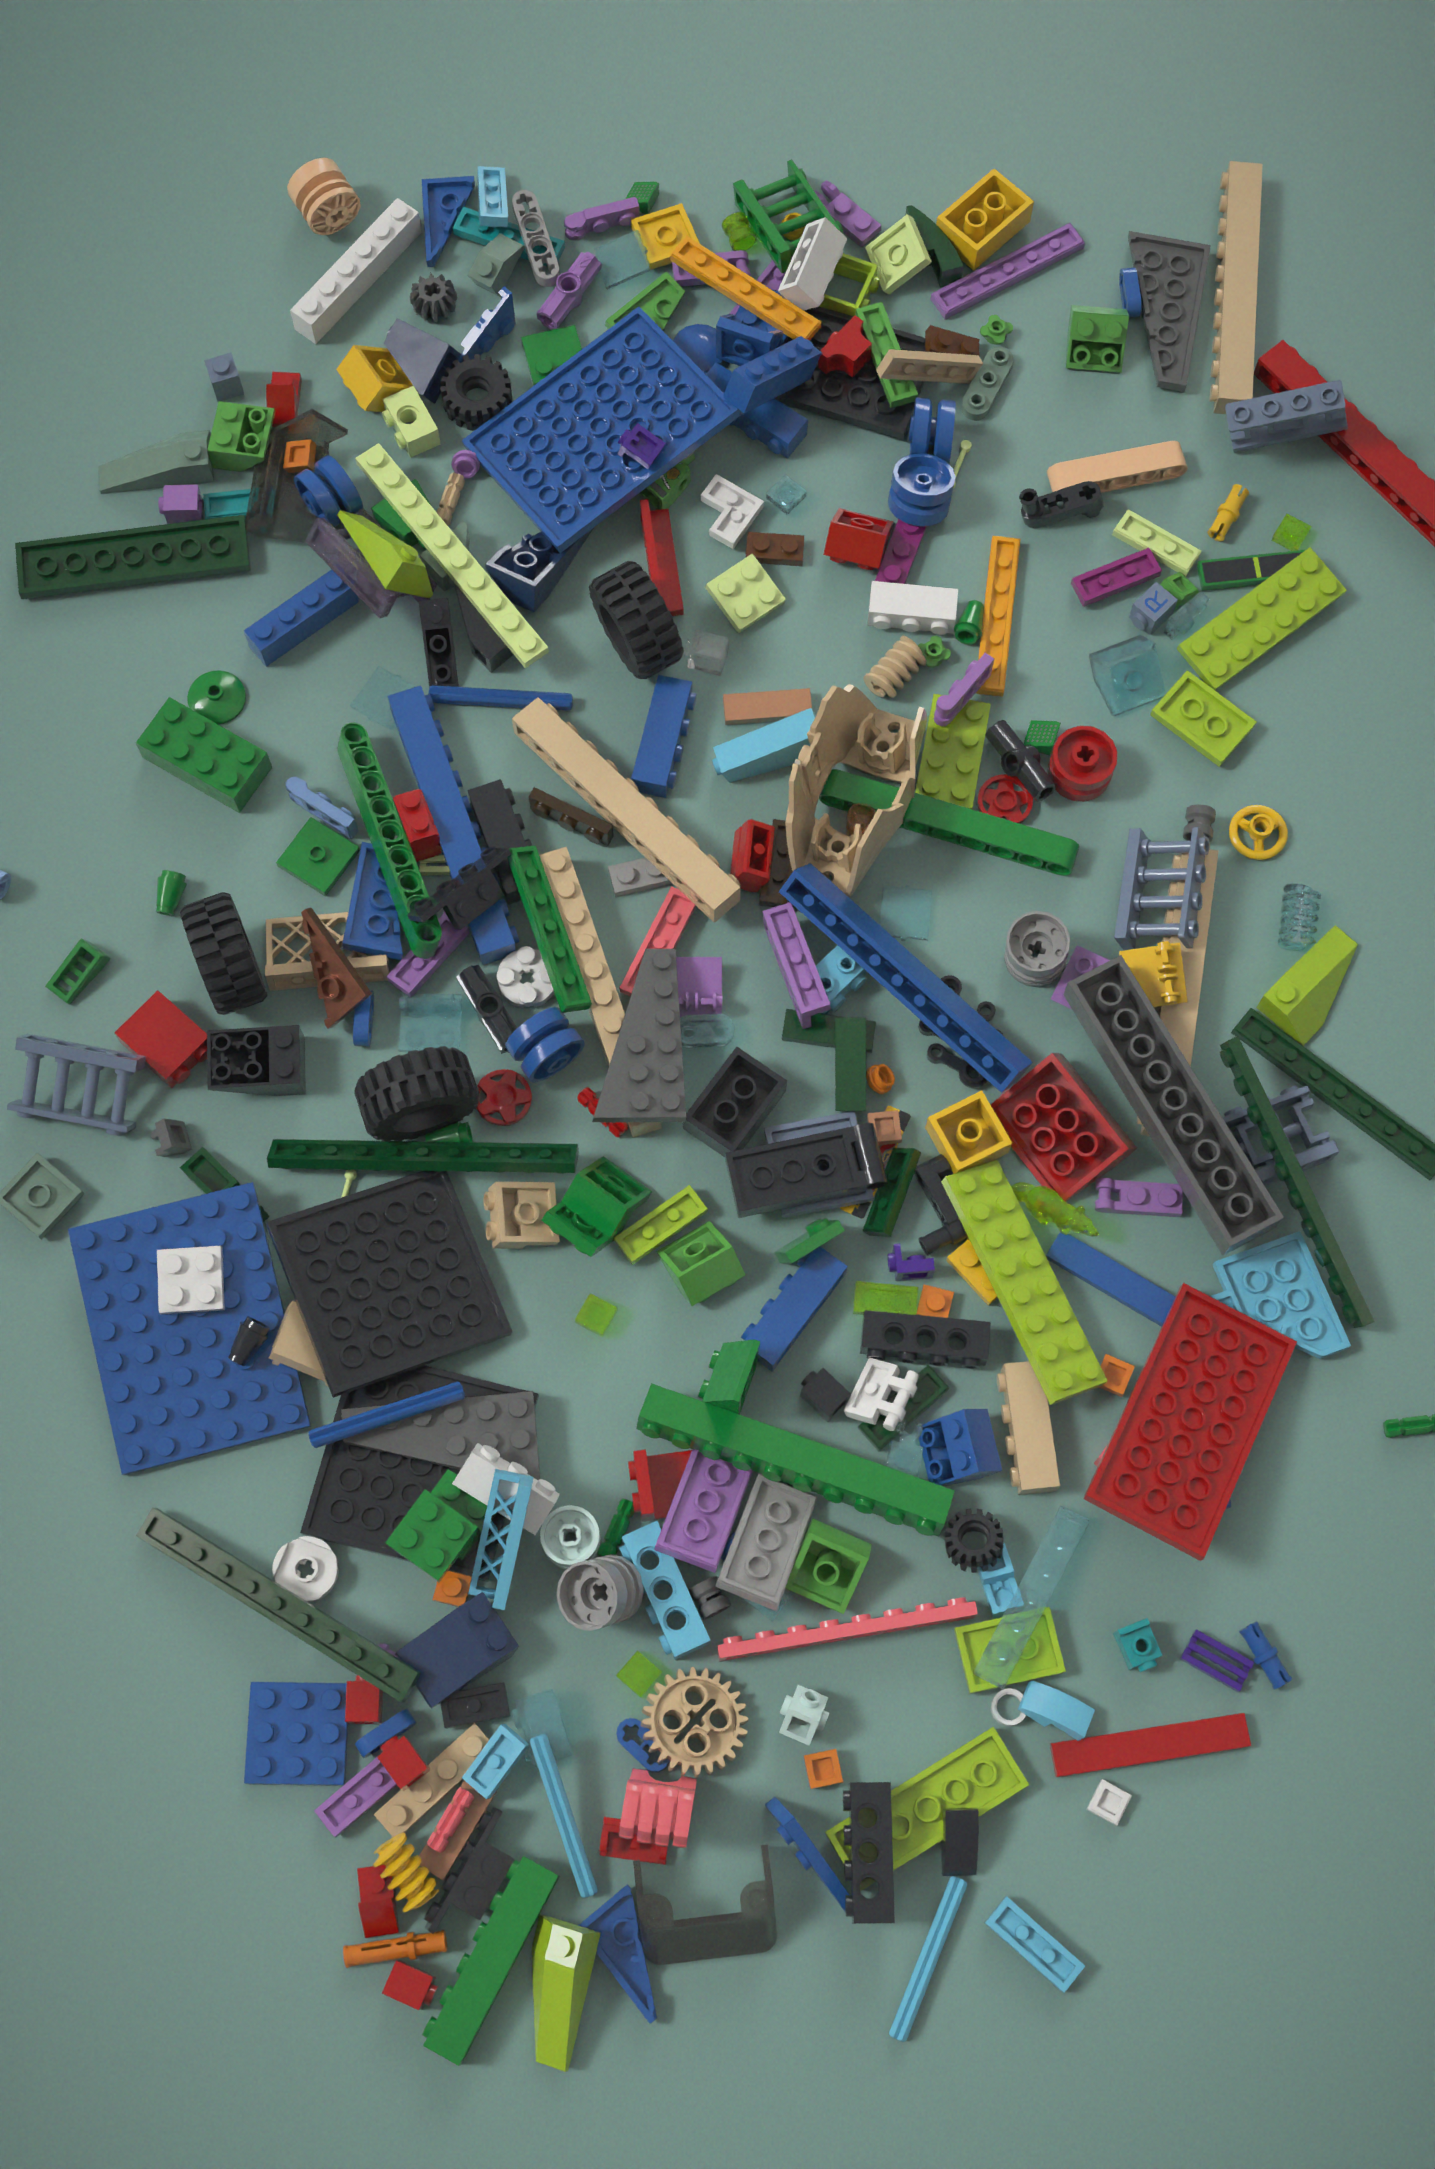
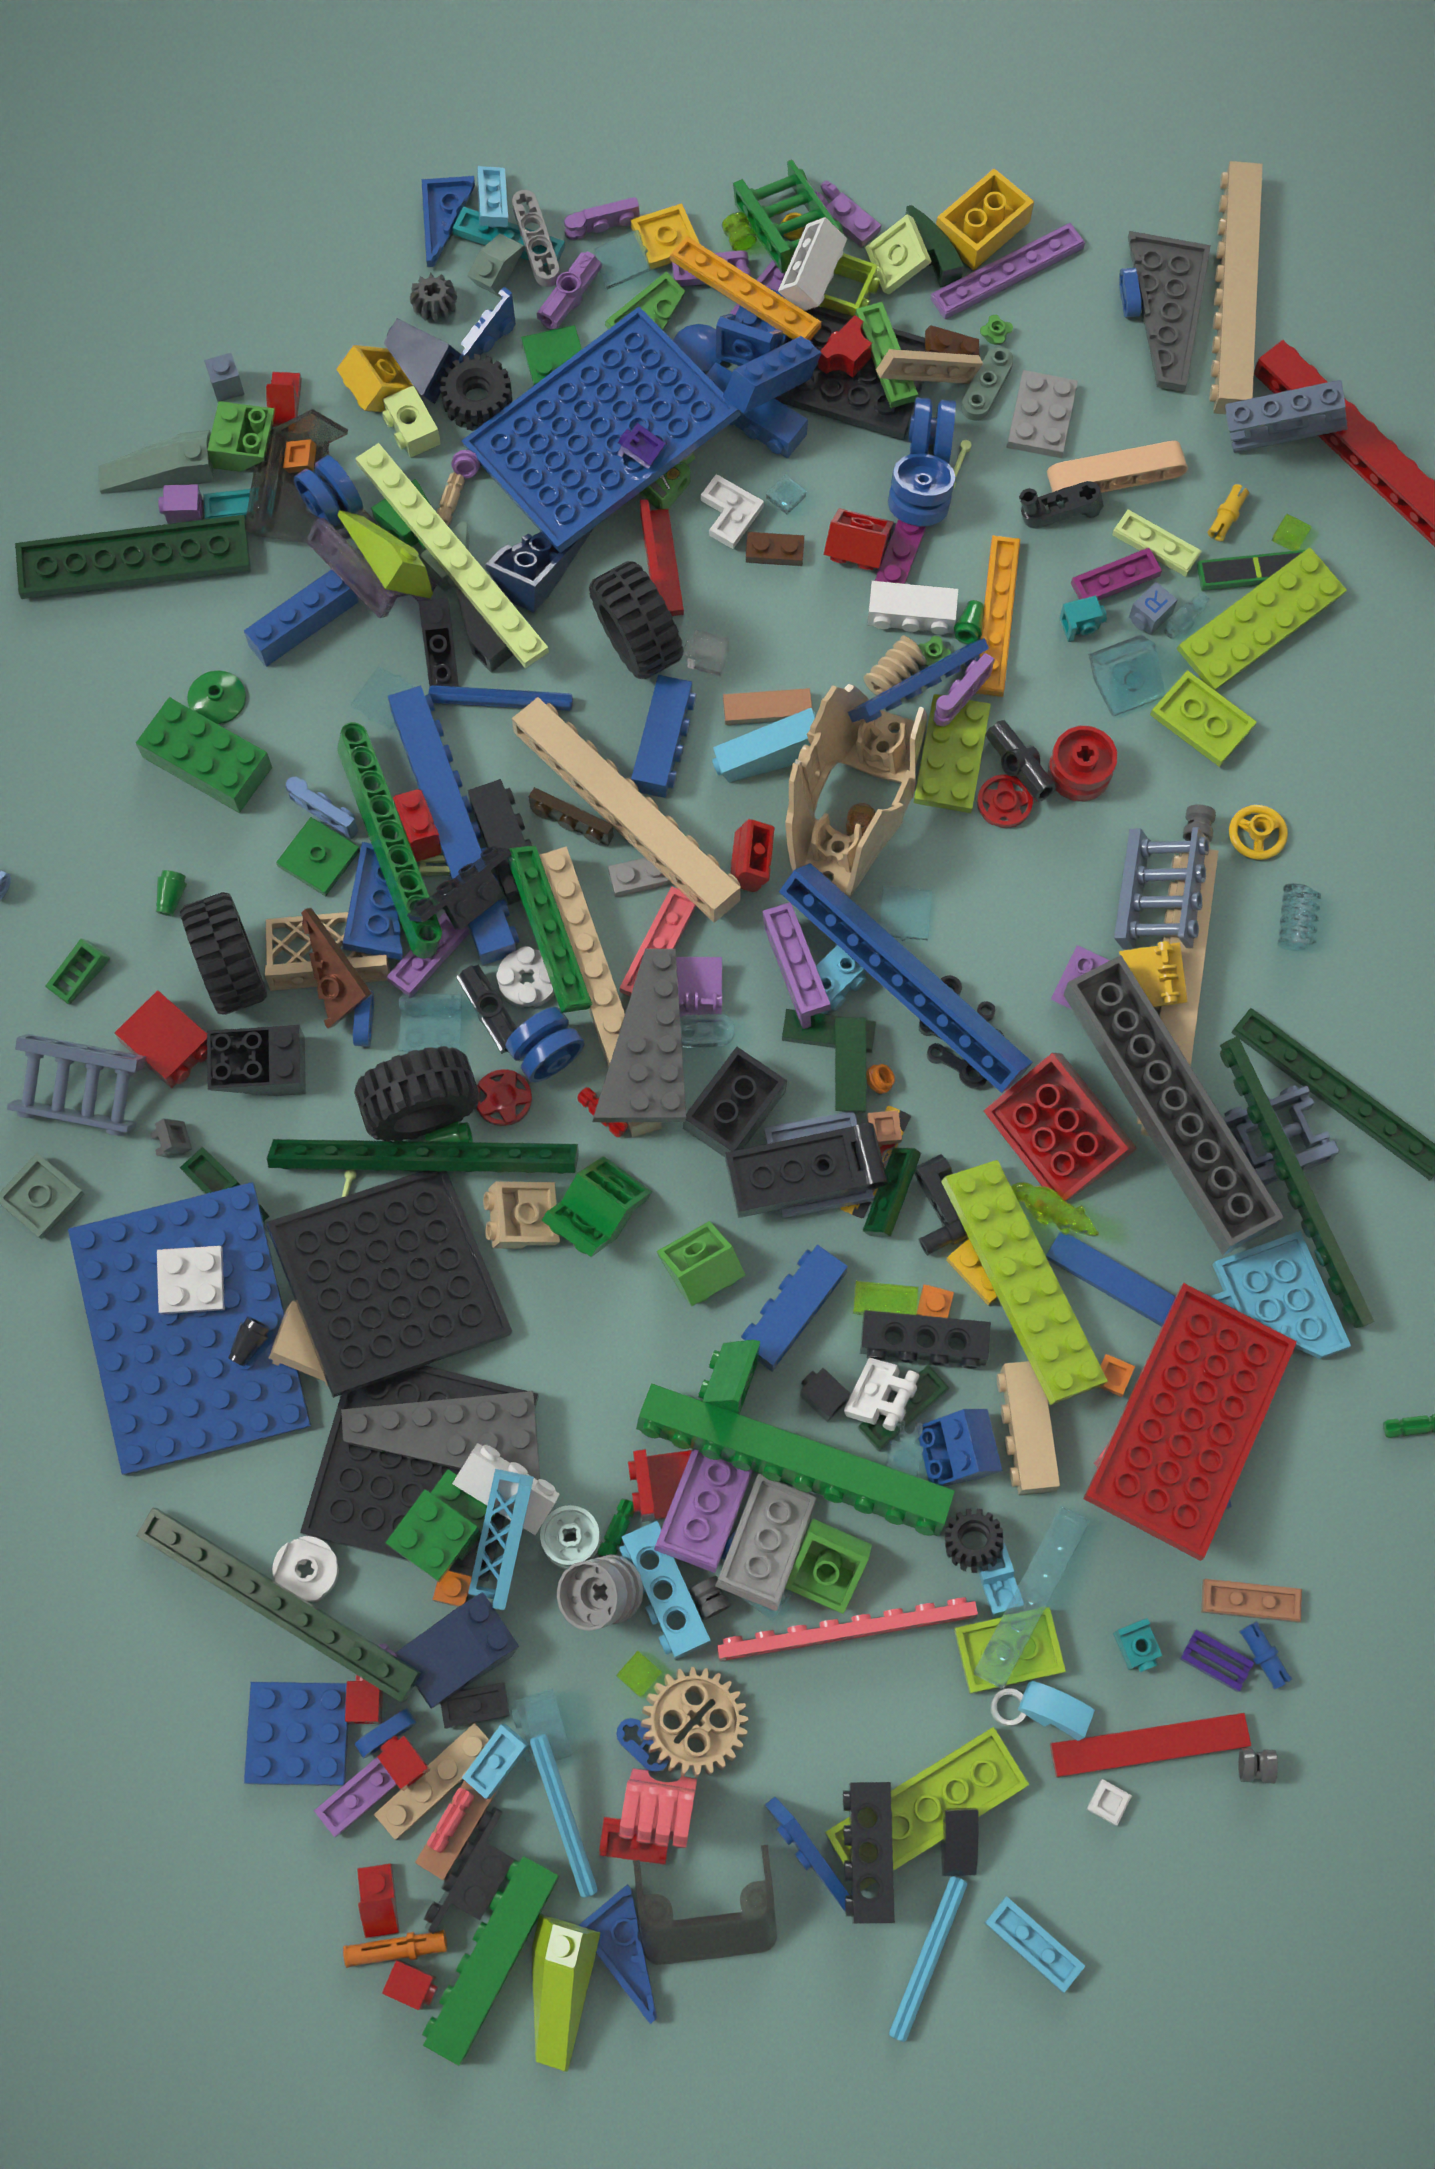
(323, 196): light nougat wheel -> none
(356, 271): white brick -> none
(386, 1414): blue axle -> none
(406, 1872): yellow piece -> none
(596, 1315): clear neon green plate -> none
(646, 195): green slope -> none
(660, 1224): lime plate -> none
(745, 593): yellowish green plate -> none
(780, 868): dark brown plate -> none
(803, 1714): light aqua brick -> none
(817, 1234): green plate -> none
(823, 1769): orange plate -> none
(912, 686): none -> blue plate
(913, 1268): dark purple bracket -> none
(957, 824): green beam -> none
(968, 1133): yellow brick -> none
(1036, 932): light grey wheel -> none
(1042, 414): none -> light grey plate
(1042, 735): green slope -> none
(1082, 617): none -> teal brick
(1096, 338): bright green slope -> none
(1139, 1198): medium lavender plate -> none
(1180, 588): bright green slope -> none
(1251, 1600): none -> nougat tile
(1257, 1765): none -> dark grey wheel
(1307, 990): lime wedge -> none

